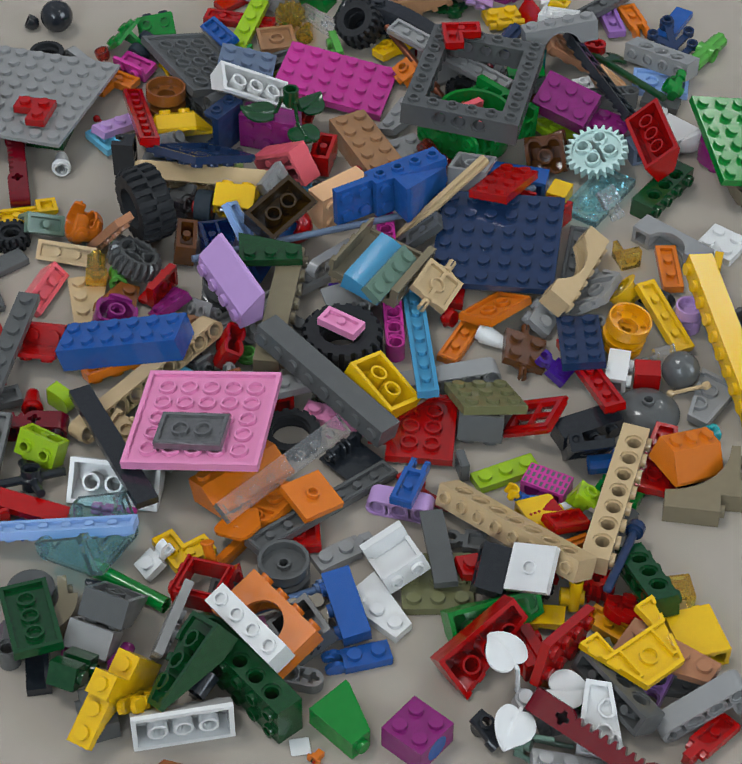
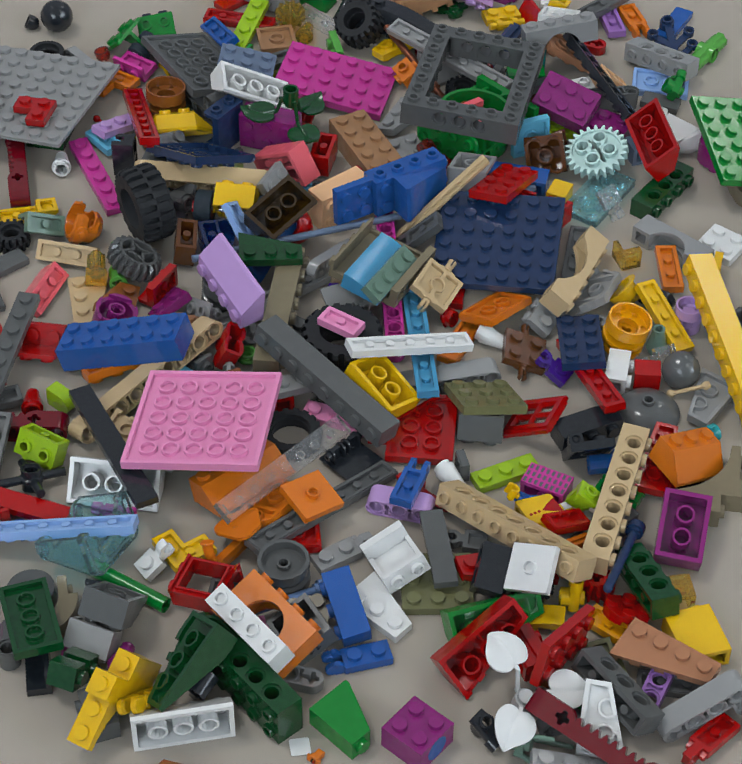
(95, 175): none -> dark pink plate
(112, 231): nougat wing -> none
(171, 624): light grey wing -> none
(192, 431): flat silver tile -> none
(408, 344): none -> white plate
(447, 471): none -> white cone
(456, 32): red plate -> none
(531, 127): none -> medium azure plate
(608, 62): dark green piece -> none
(646, 656): yellow wing -> none
(657, 338): none -> sand green cone
(682, 529): none -> magenta brick

